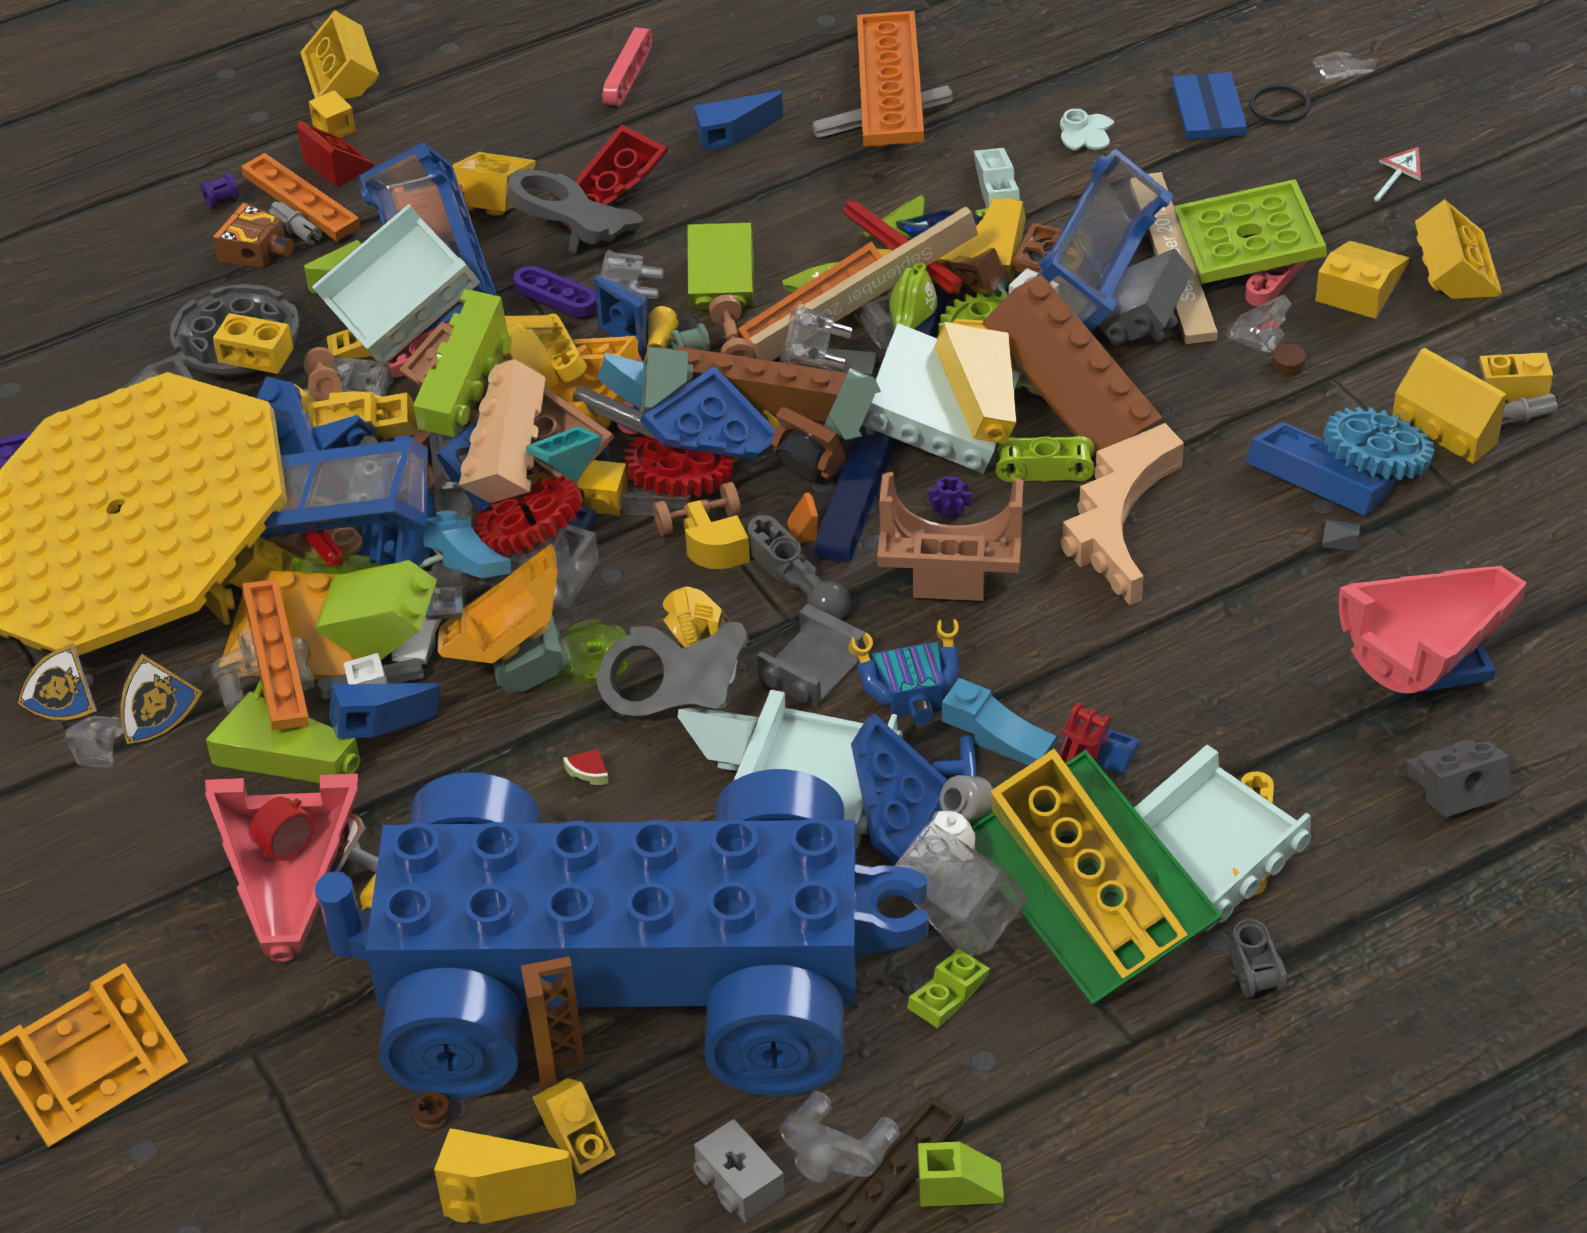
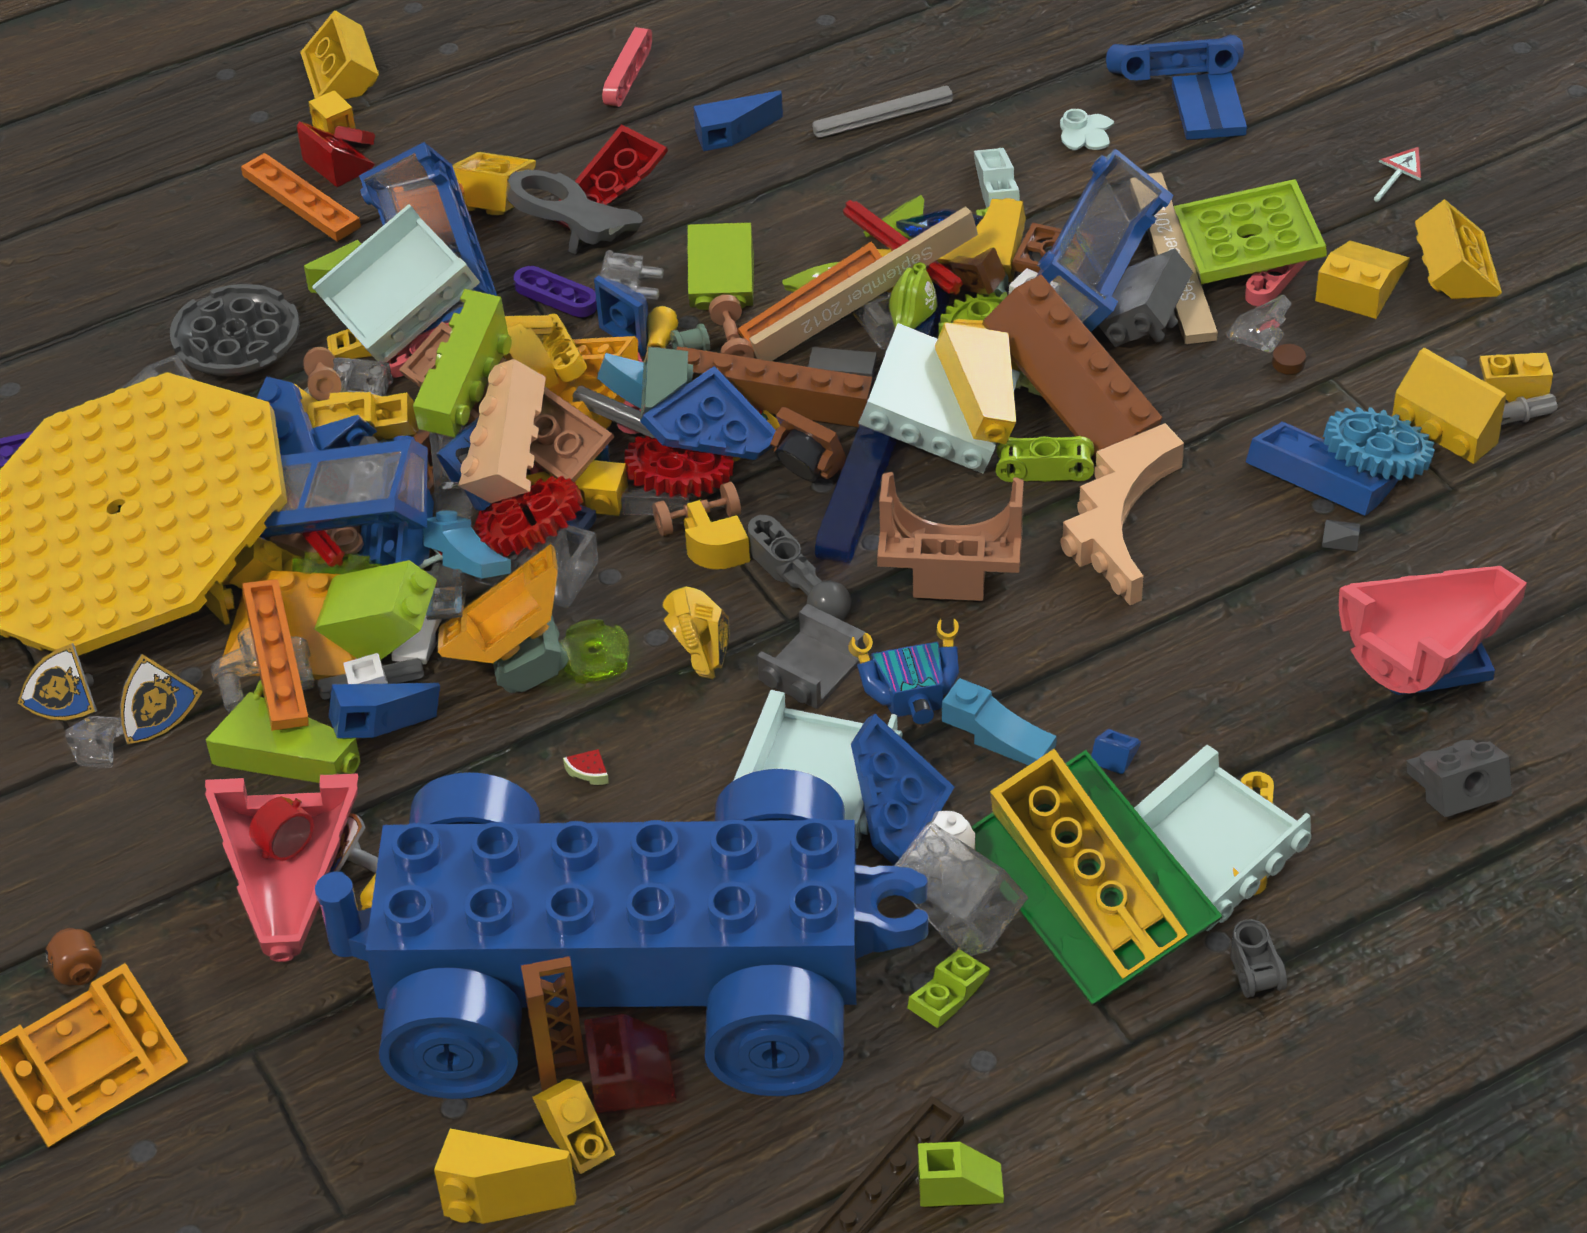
(72, 955): none -> dark orange head
(219, 190): dark purple bush -> none
(251, 238): dark orange torso -> none
(253, 343): yellow brick -> none
(296, 223): light grey axle -> none
(354, 135): none -> red tile
(421, 1116): reddish brown bush -> none
(567, 451): teal slope -> none
(628, 1063): none -> clear red slope
(692, 675): dark grey animal -> none
(719, 734): light aqua slope -> none
(738, 1171): light grey brick -> none
(804, 520): orange slope -> none
(806, 337): clear piece -> none
(829, 1150): clear connector -> none
(852, 404): sand green slope -> none
(889, 79): orange plate -> none
(949, 497): dark purple gear -> none
(965, 766): blue piece -> none
(967, 796): light grey head -> none
(1083, 737): red arm -> none
(1170, 58): none -> blue plate
(1276, 120): black piece -> none
(1341, 66): clear tile -> none

